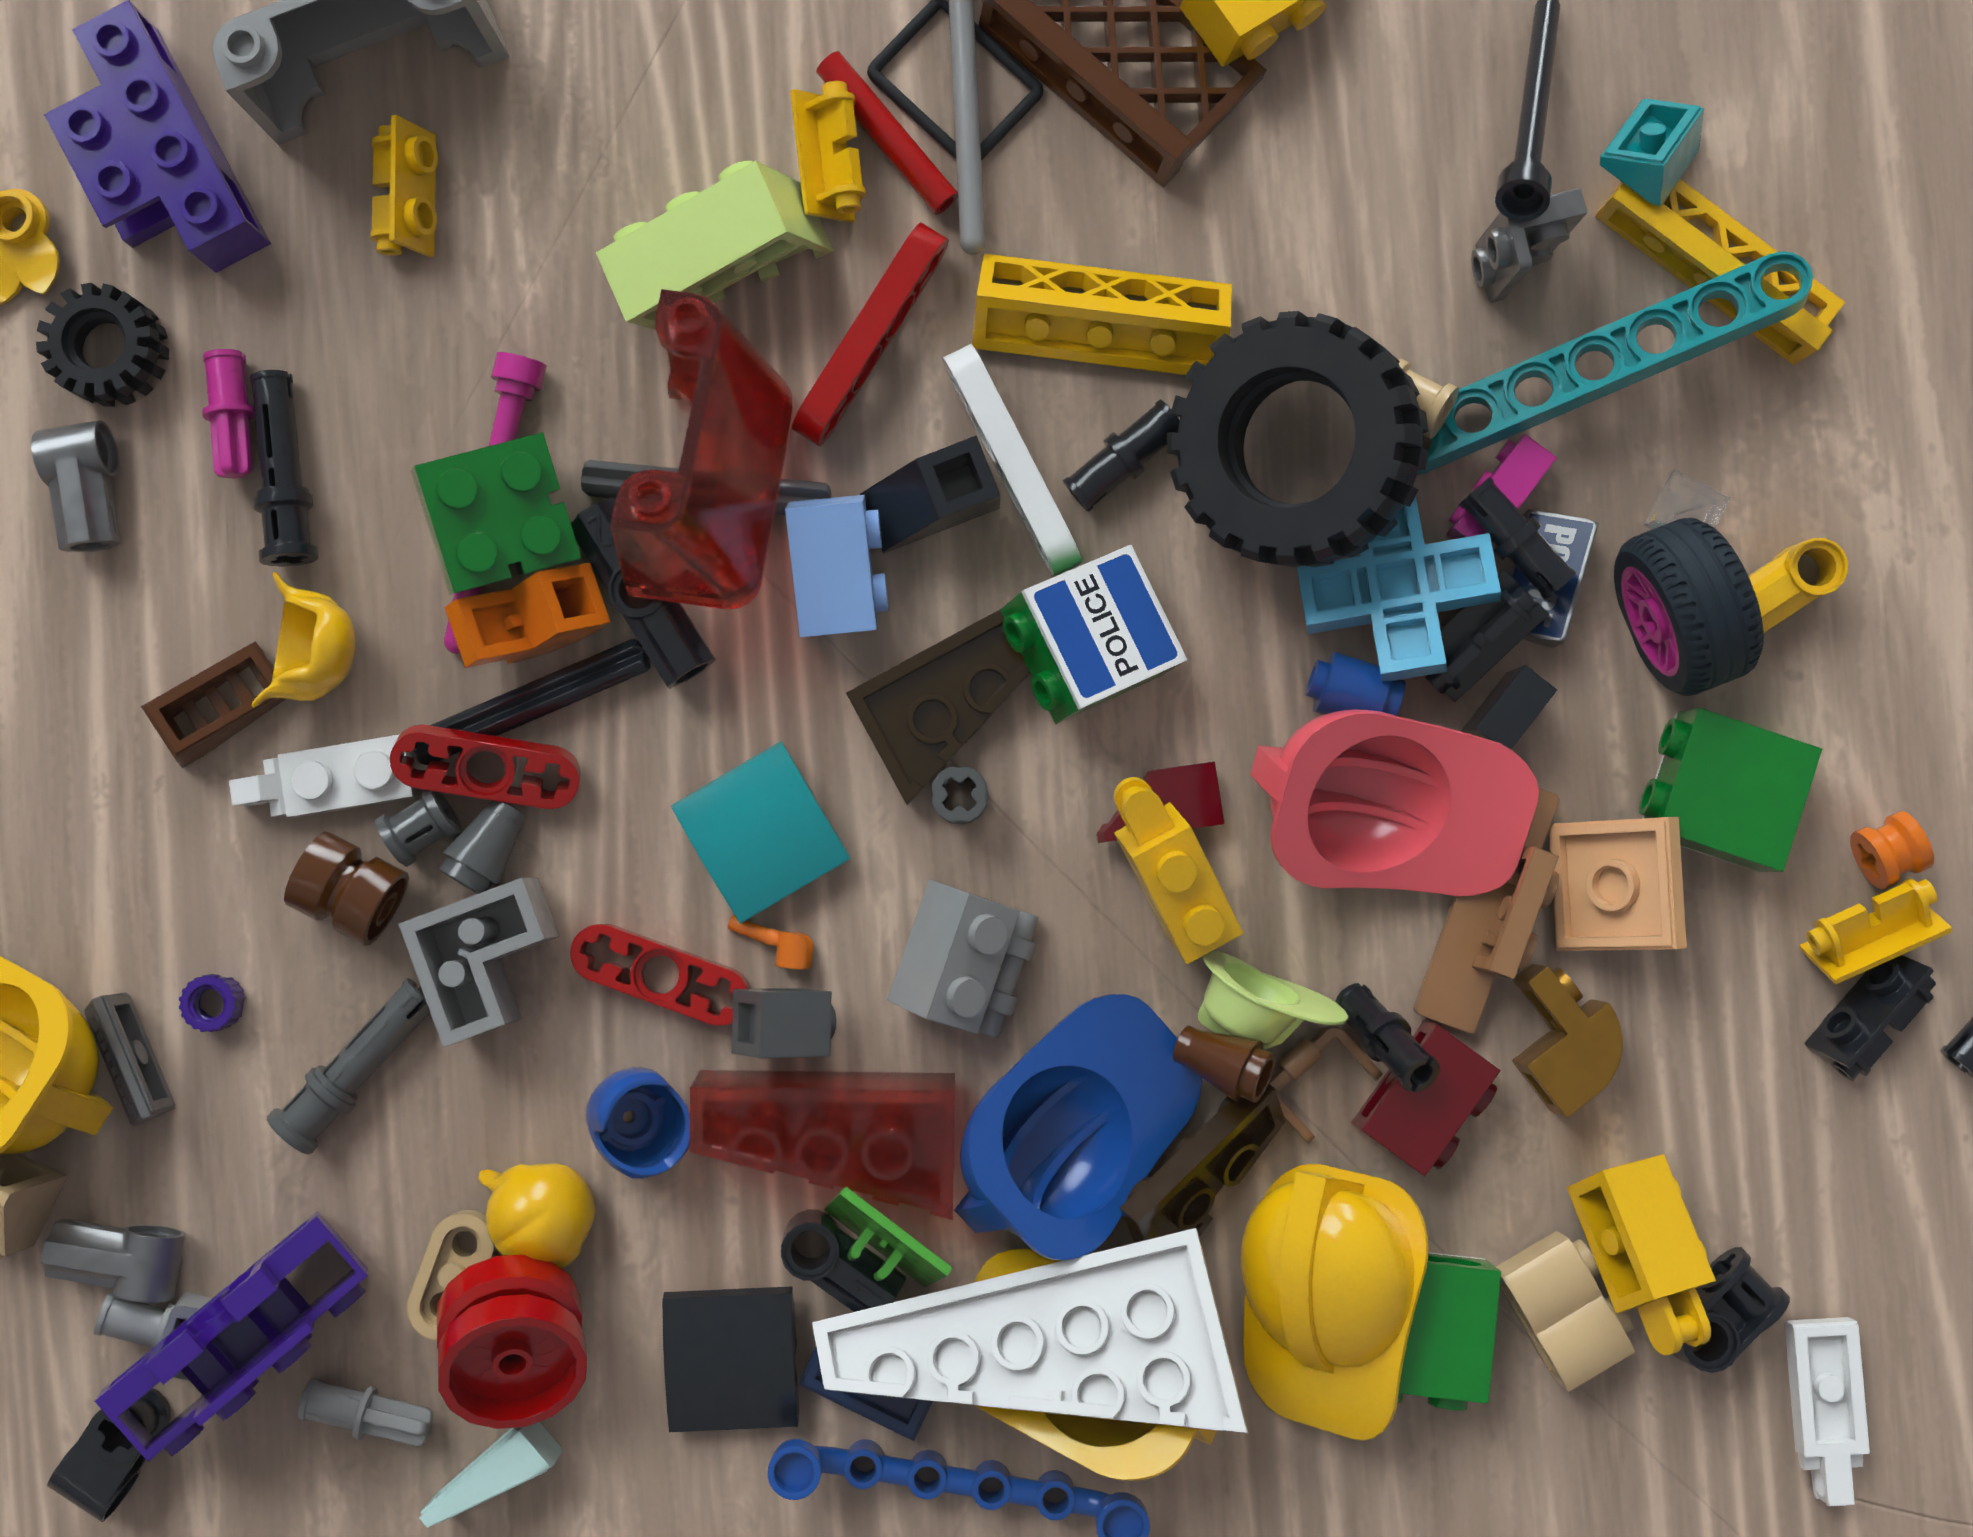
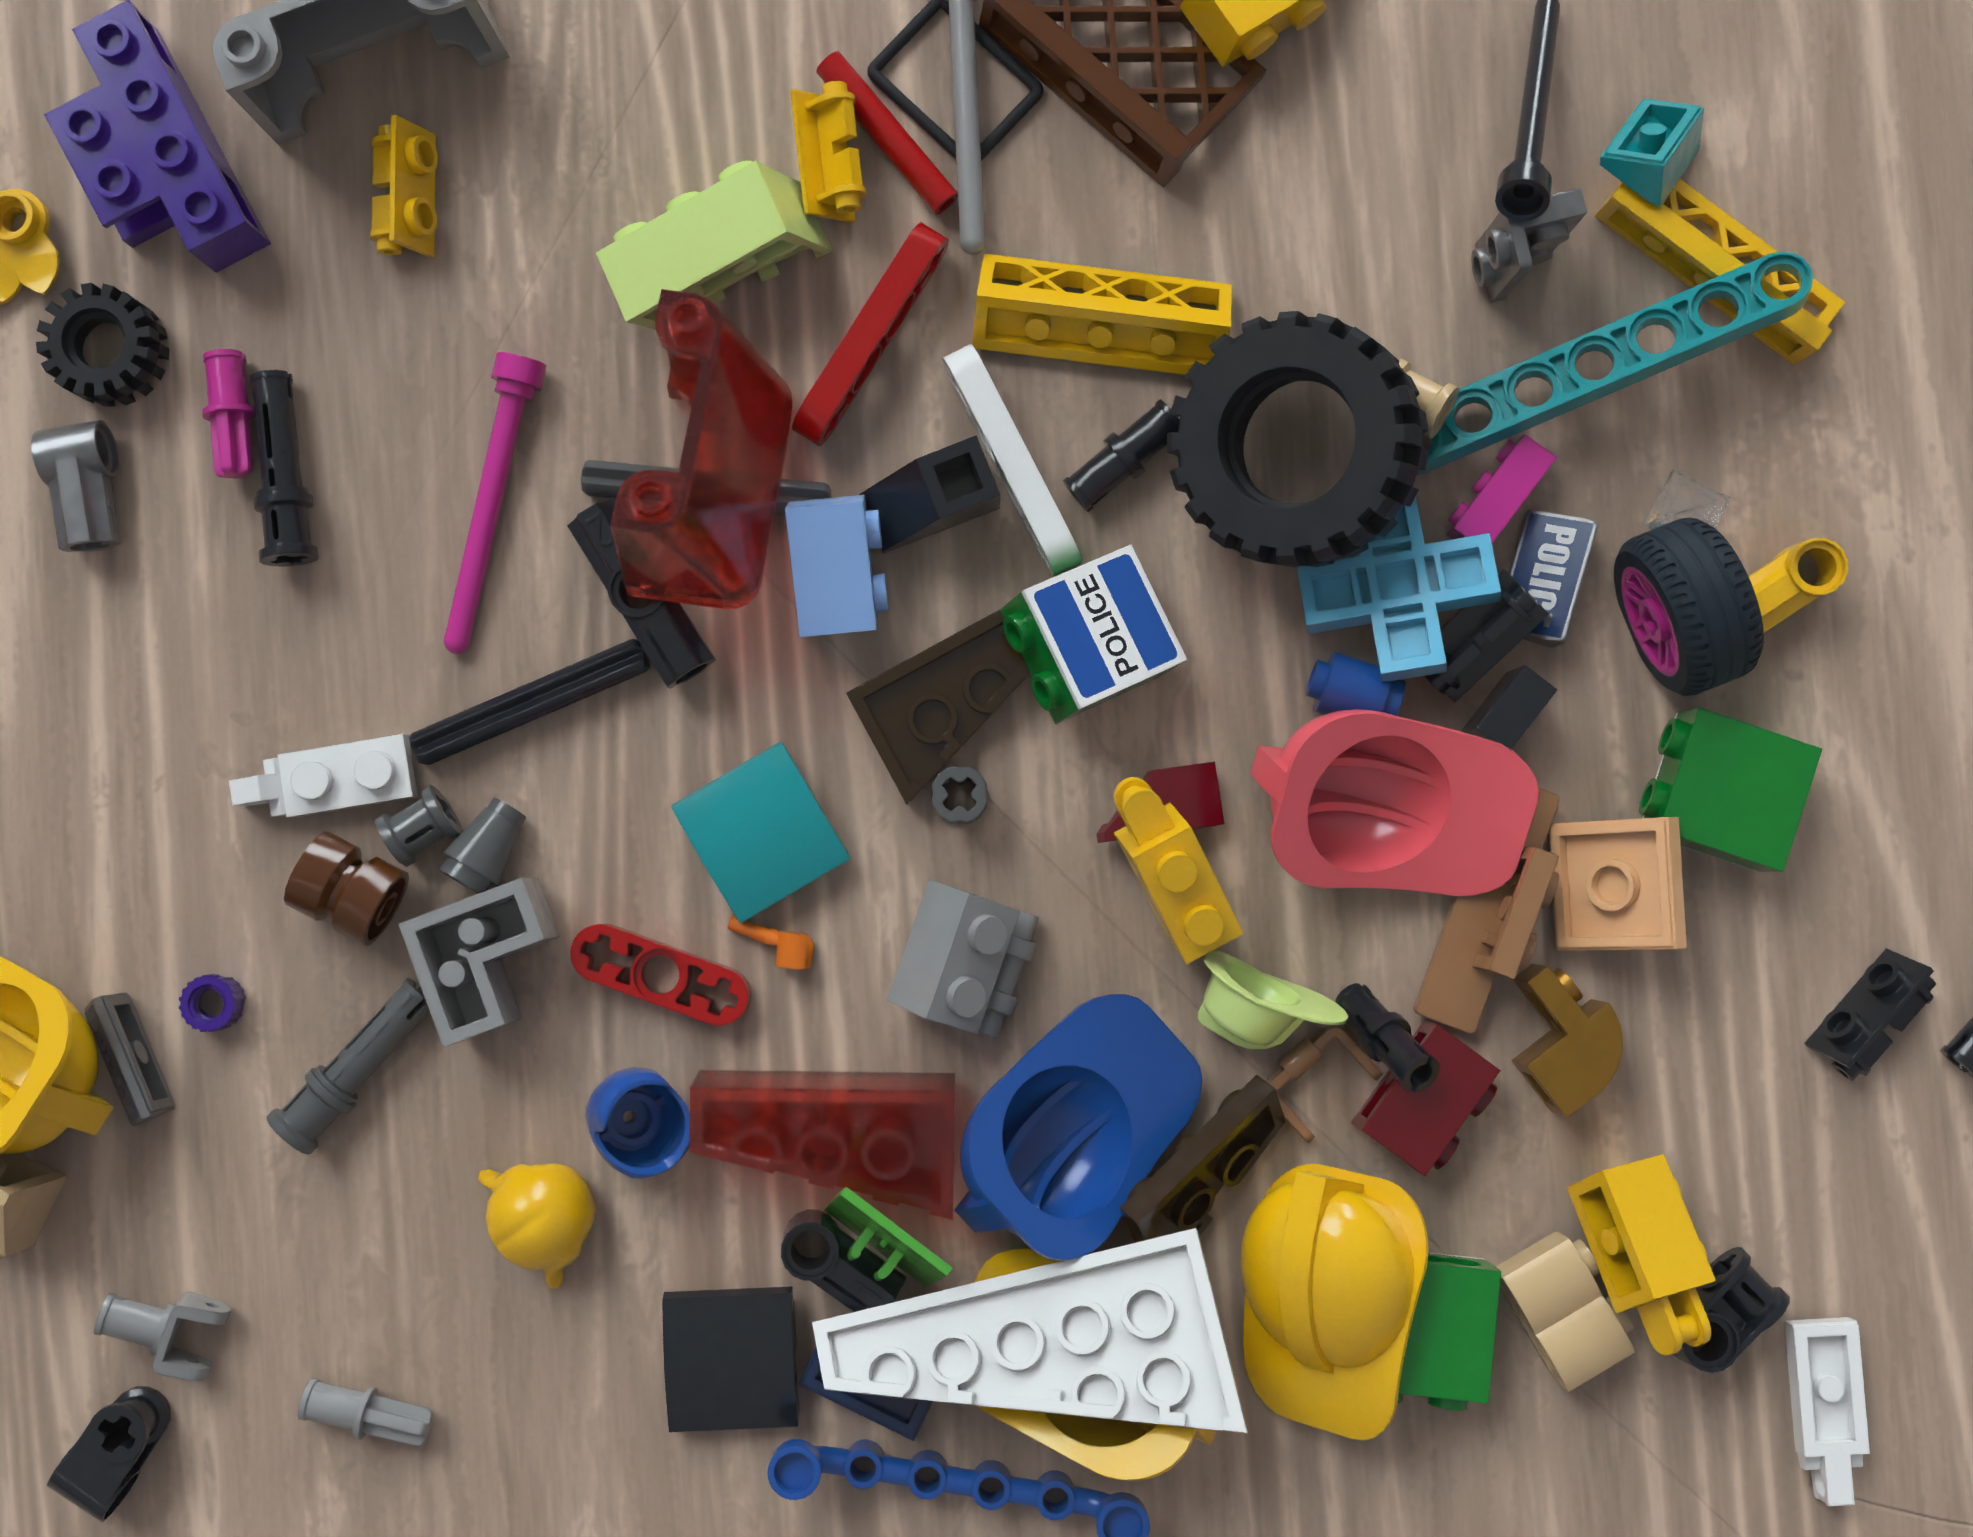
(134, 1261): flat silver piece -> none
(185, 695): reddish brown slope -> none
(234, 1340): dark purple piece -> none
(312, 648): yellow hair -> none
(442, 1263): tan plate -> none
(464, 784): red beam -> none
(495, 512): green piece -> none
(507, 1463): light aqua slope -> none
(510, 1342): red wheel -> none
(530, 619): orange brick -> none
(782, 1022): dark grey brick -> none
(1227, 1062): reddish brown cone -> none
(1517, 538): black pin -> none
(1860, 941): yellow hinge -> none
(1892, 850): orange wheel -> none

